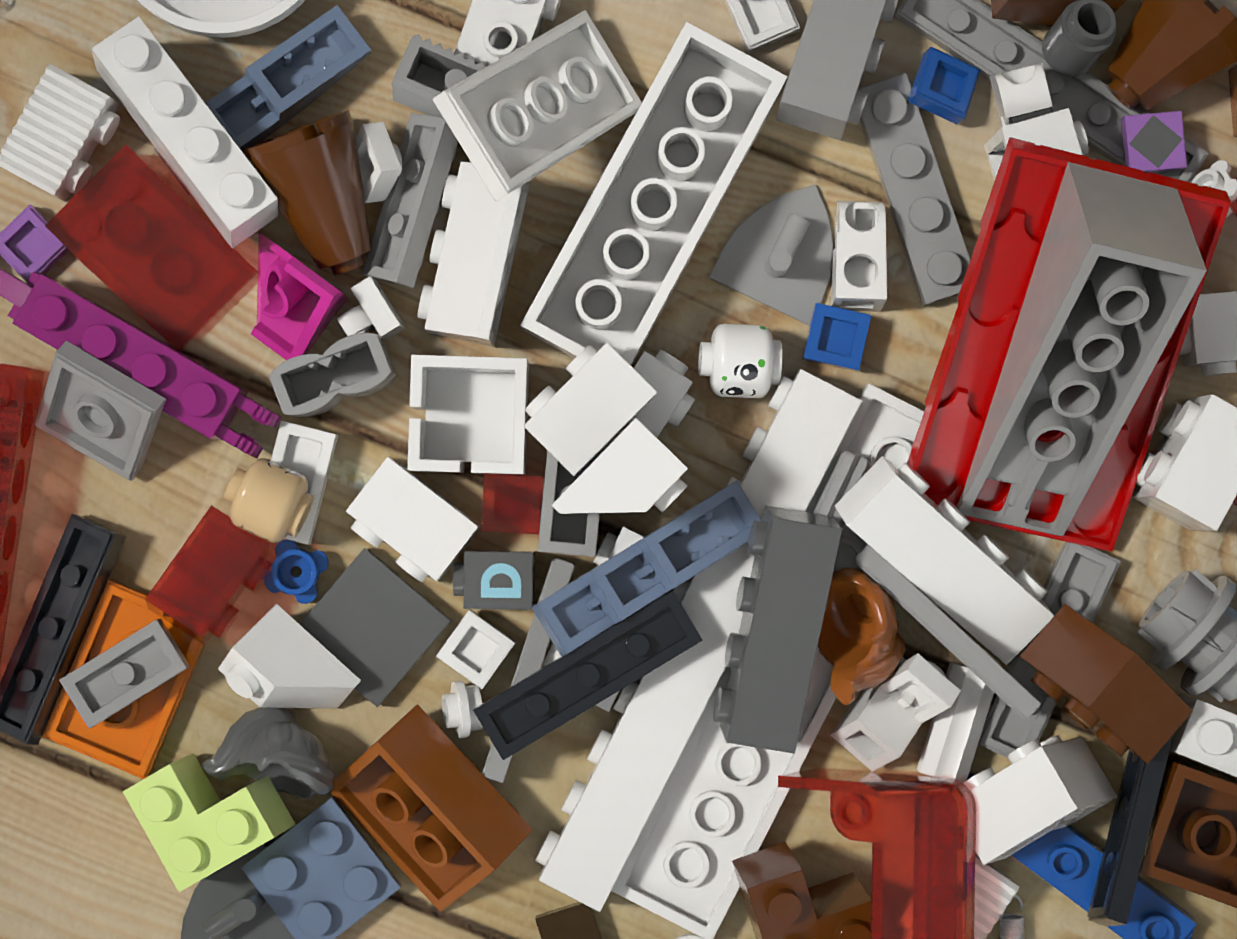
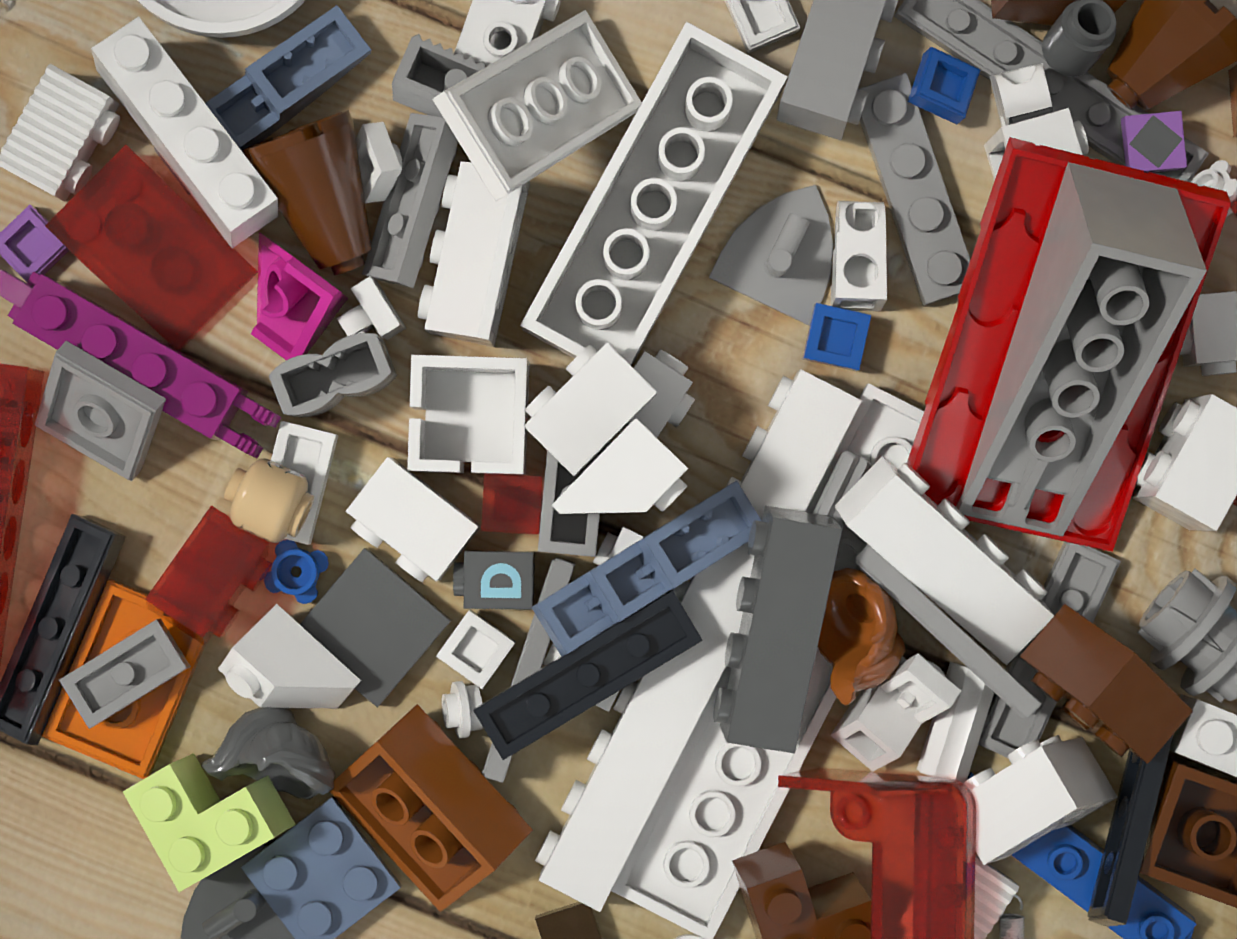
(741, 360): white head -> none

